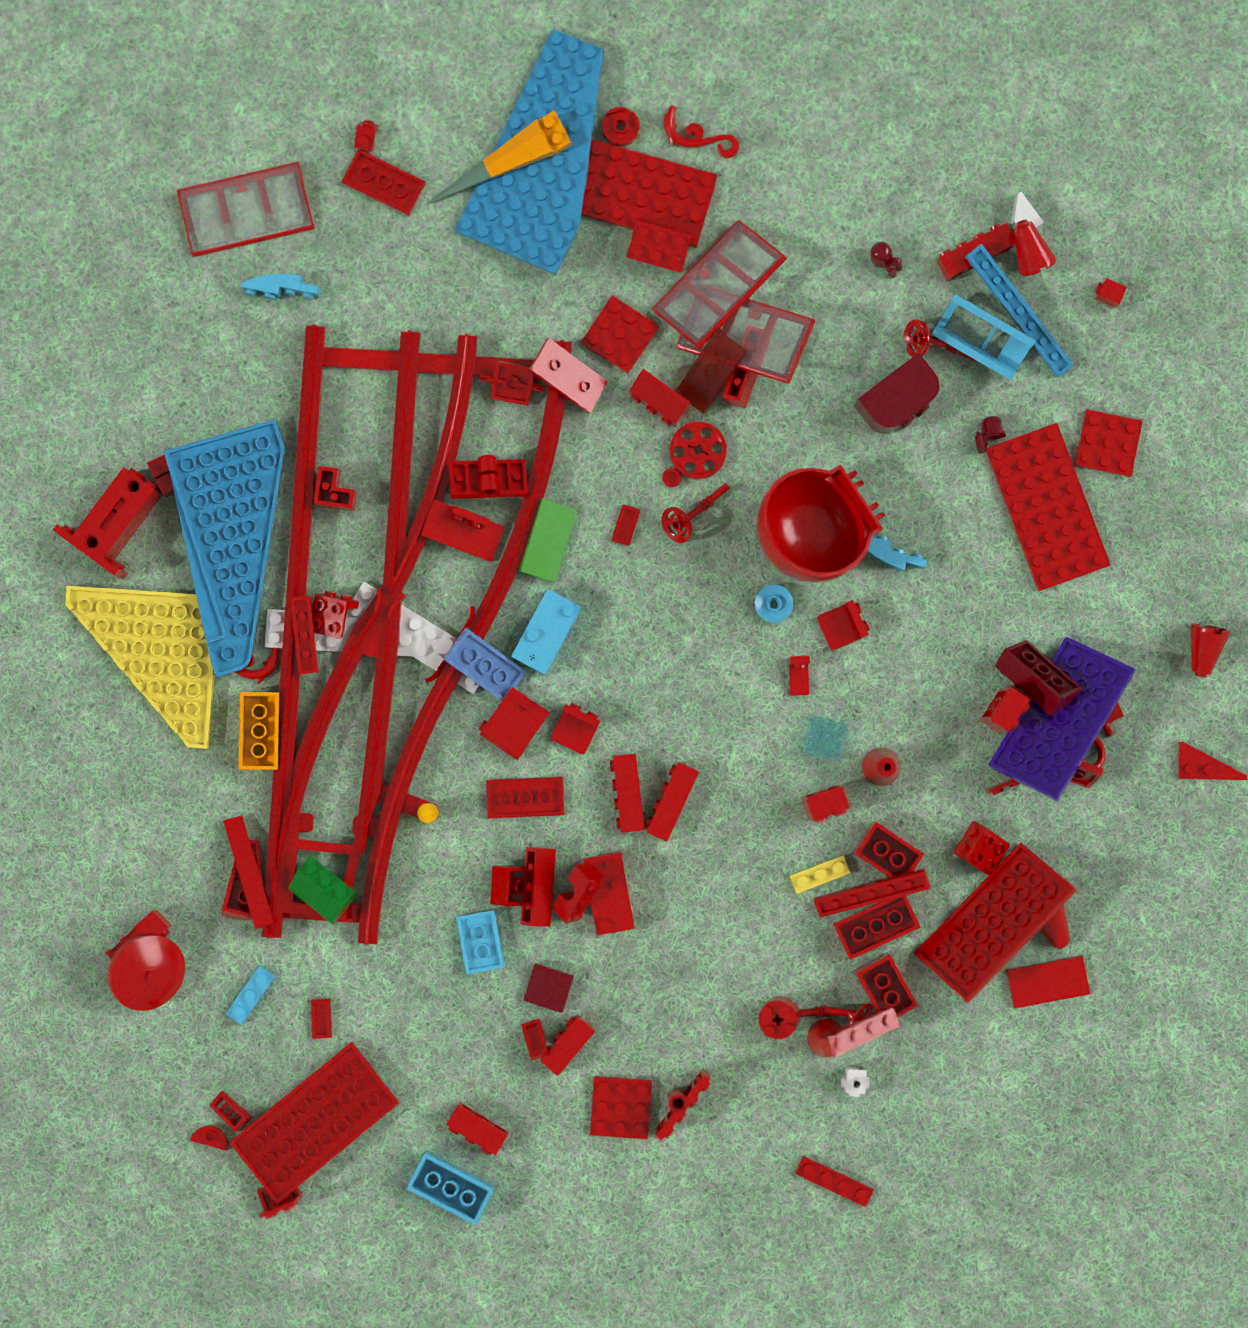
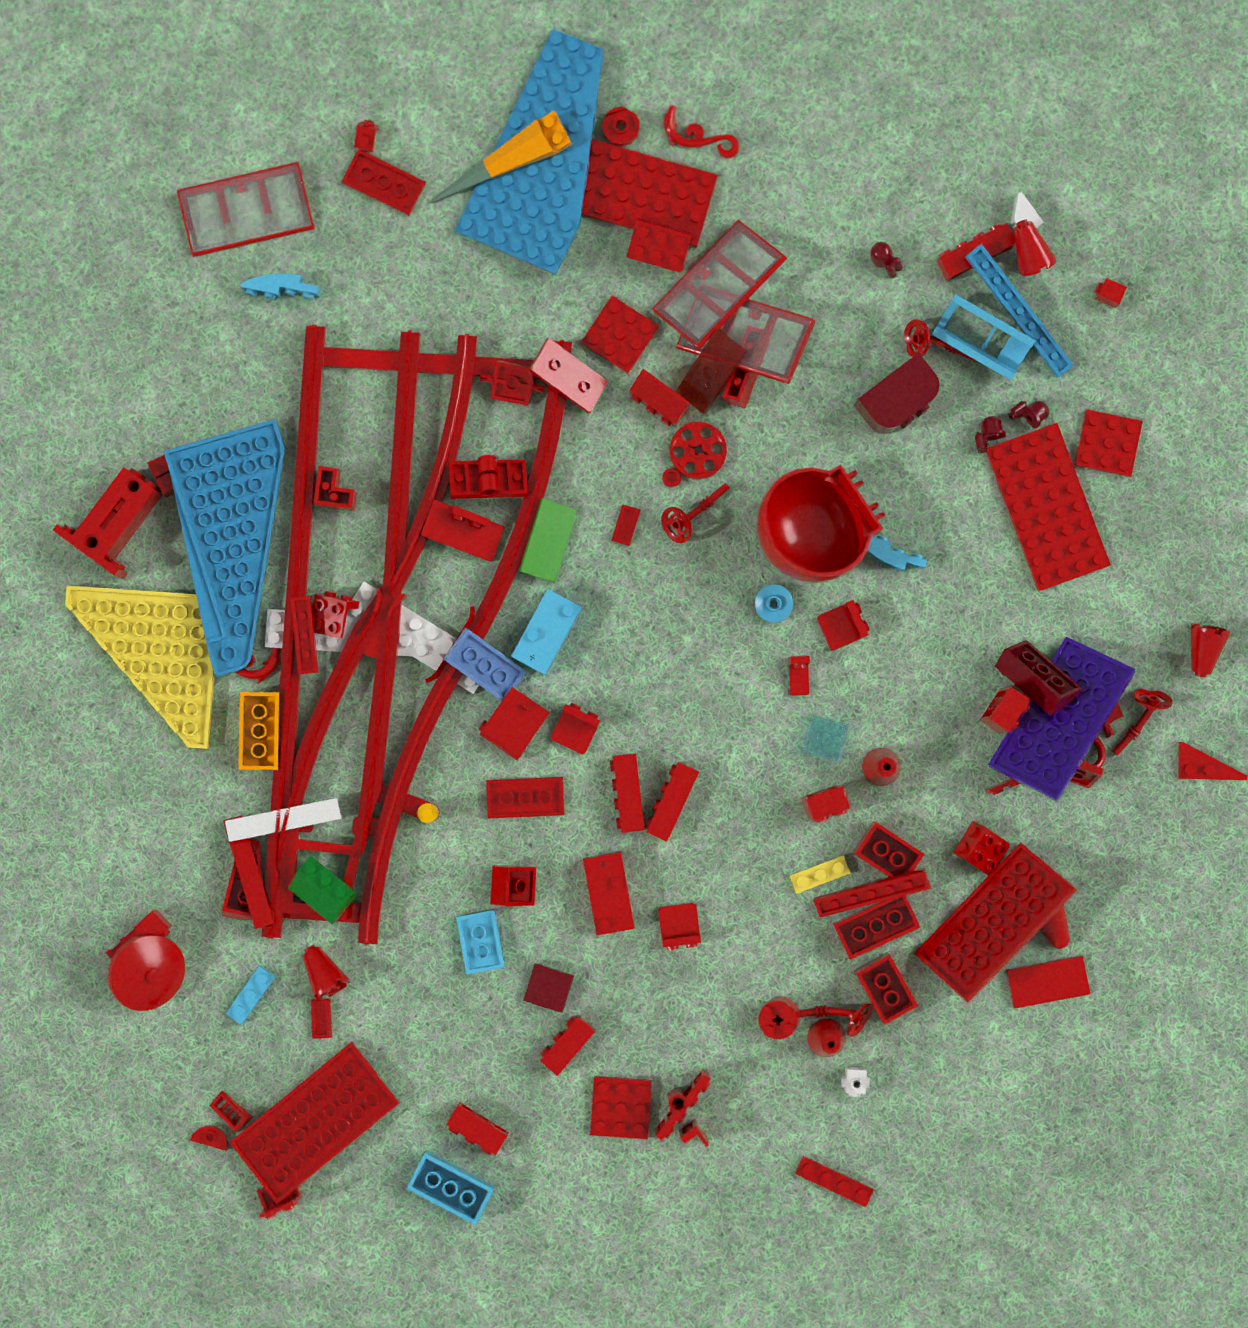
(298, 817): none -> white sticker
(323, 973): none -> red cone
(535, 1039): red tile -> none
(538, 886): red brick -> none
(573, 903): red arch -> none
(679, 926): none -> red bracket
(692, 1130): none -> red panel
(859, 1032): brick -> none
(1034, 413): none -> dark red piece
(1151, 705): none -> red dish

